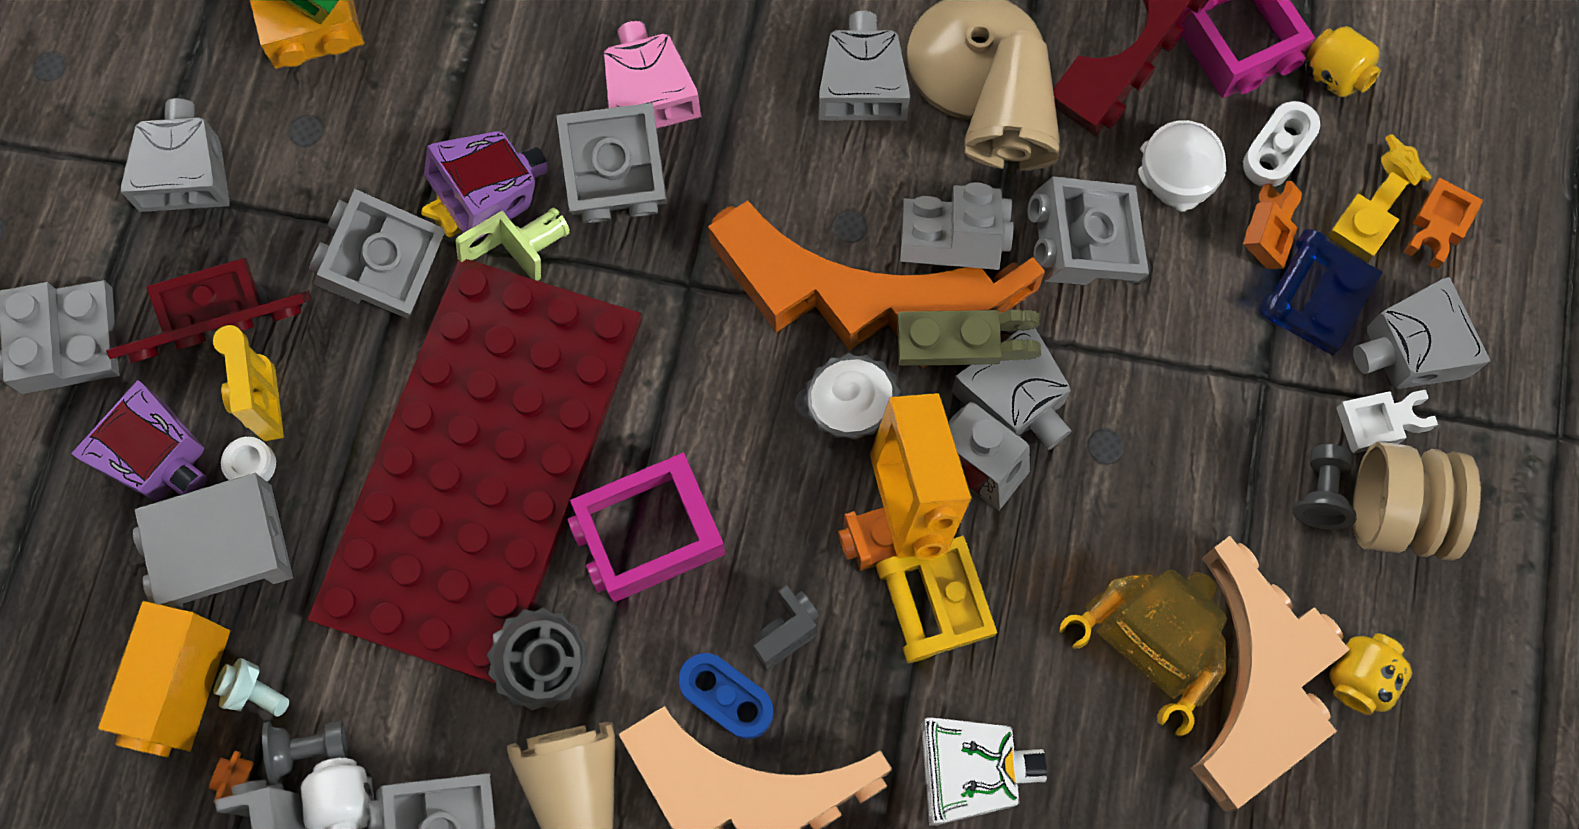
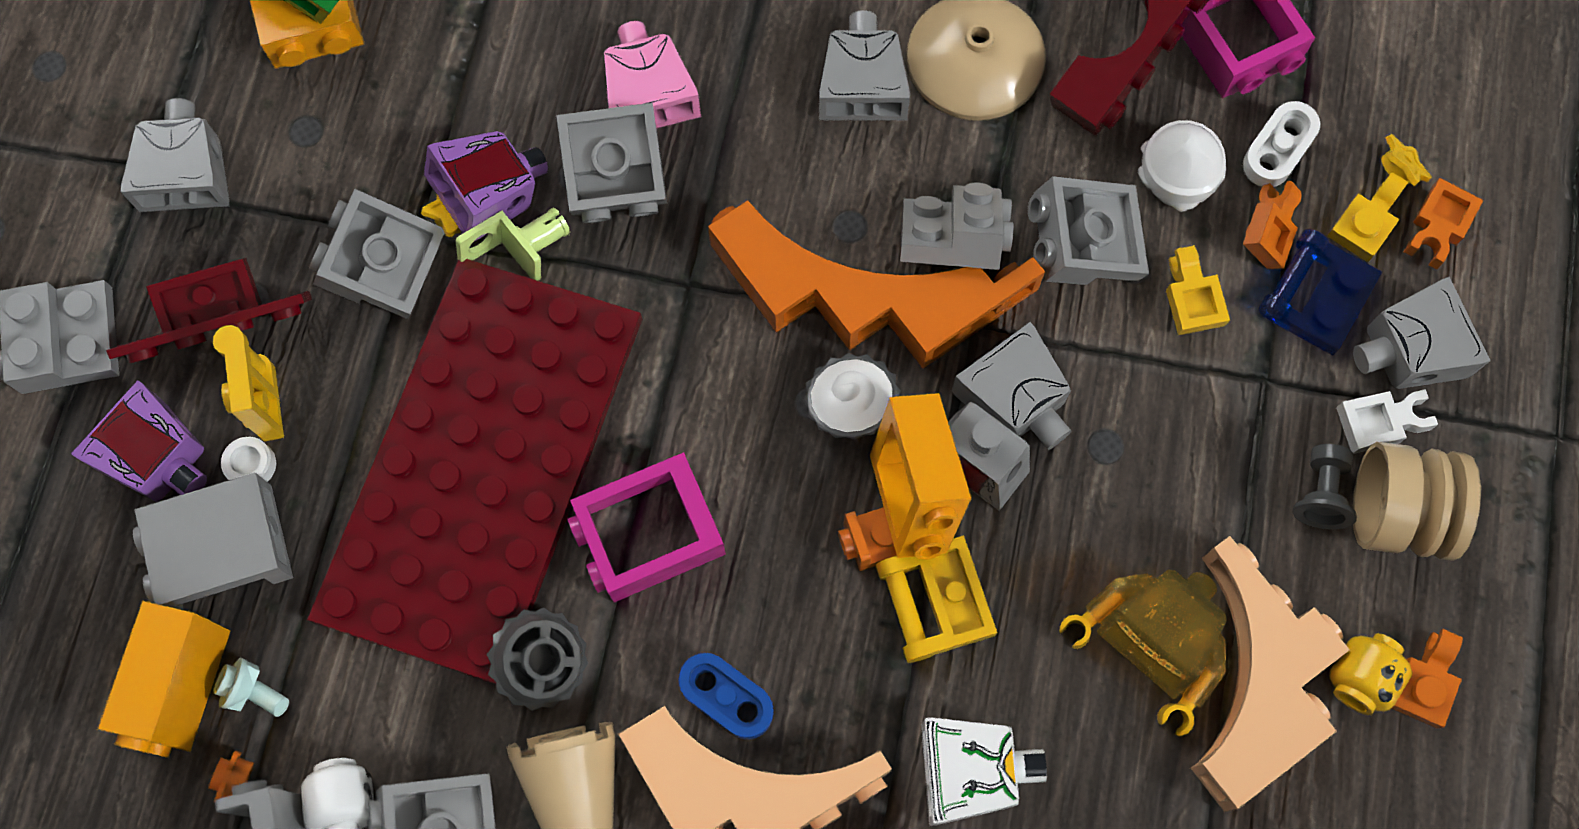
(281, 750): dark grey piece -> none
(783, 638): dark grey bracket -> none
(964, 337): olive hinge -> none
(1016, 108): tan cone -> none
(1194, 299): none -> yellow plate
(1343, 61): yellow head -> none
(1430, 688): none -> orange plate

